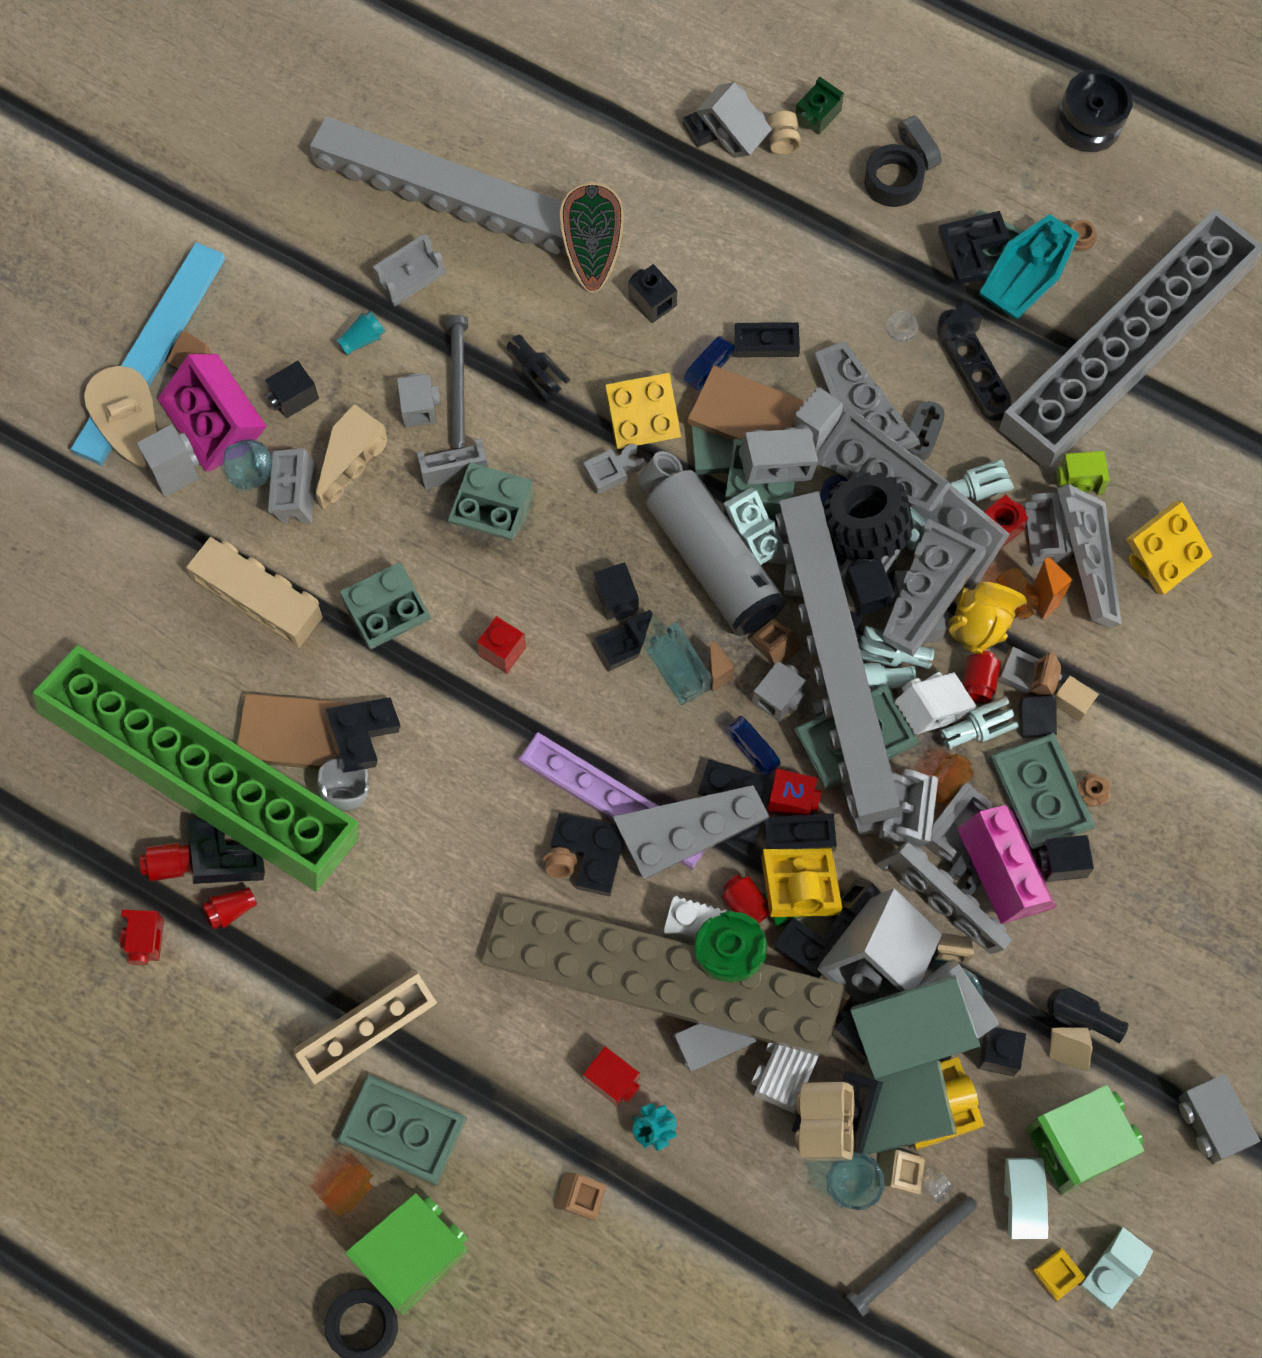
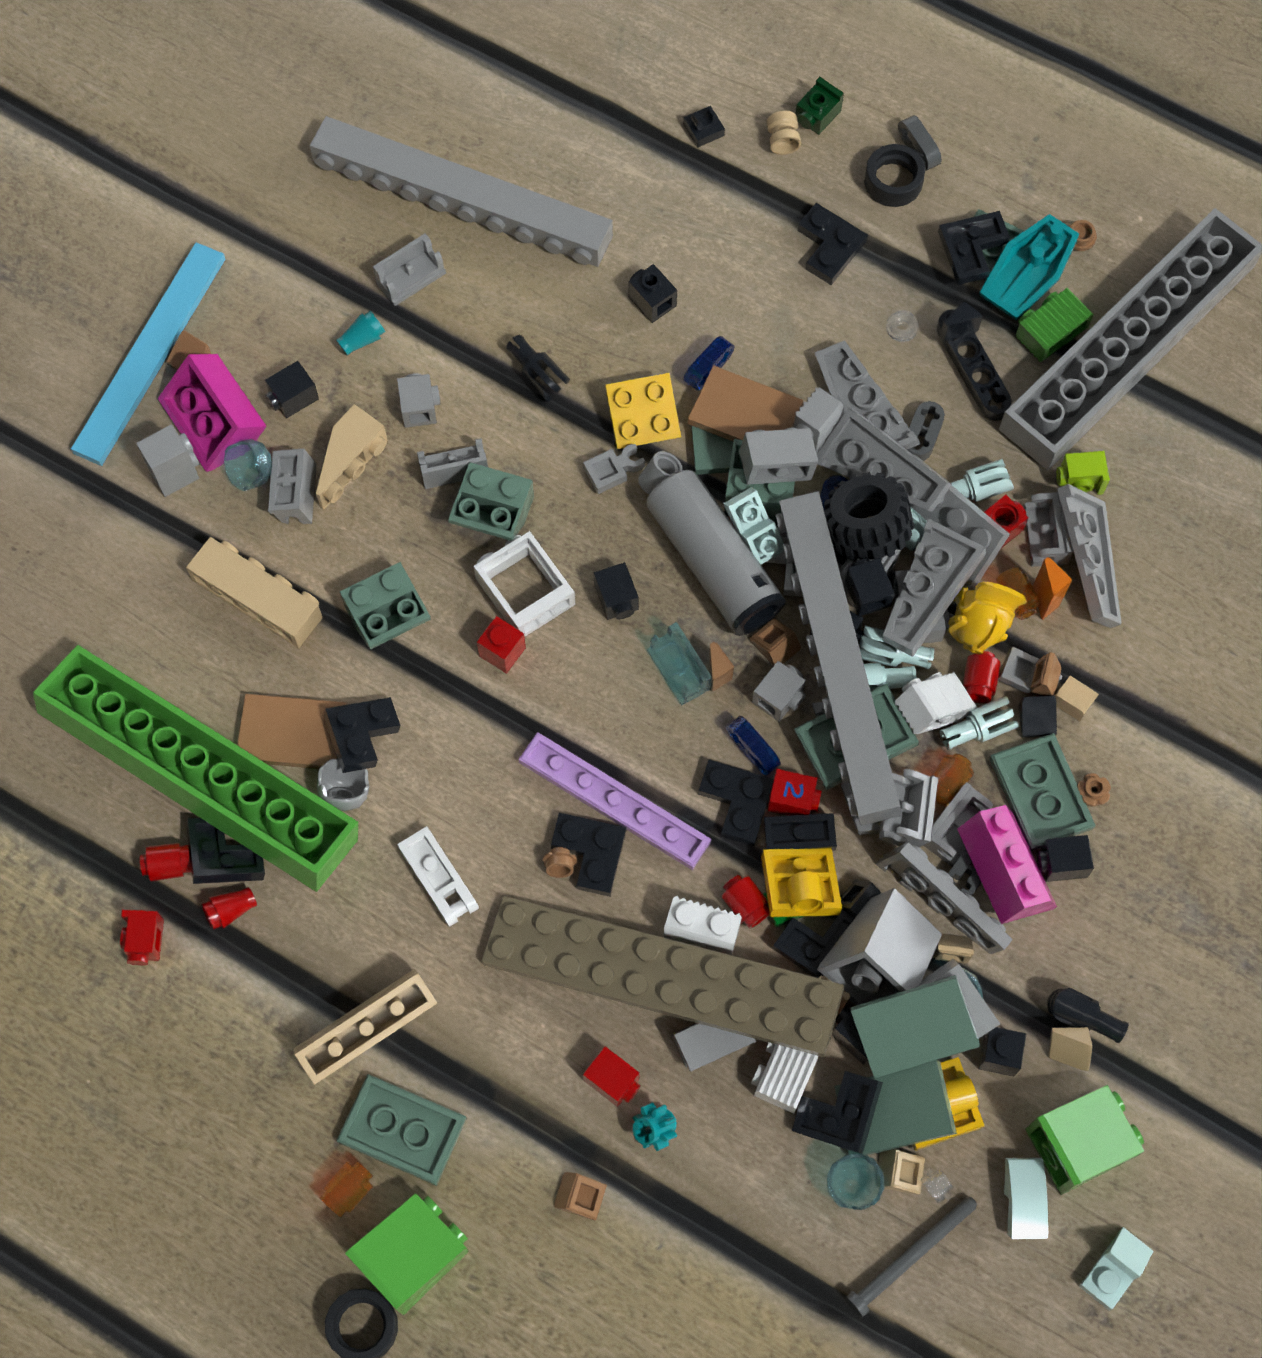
(122, 410): tan shield -> none
(437, 875): none -> white plate
(457, 325): dark grey bar -> none
(543, 609): none -> white window
(592, 232): shield -> none
(624, 642): black slope -> none
(683, 829): light grey wing -> none
(730, 947): green tile -> none
(734, 119): light grey brick -> none
(767, 339): black plate -> none
(825, 1121): tan brick -> none
(837, 241): none -> black plate
(1053, 324): none -> bright green brick
(1058, 1274): yellow tile -> none
(1093, 110): black wheel -> none
(1168, 548): yellow plate -> none
(1217, 1119): light grey brick -> none

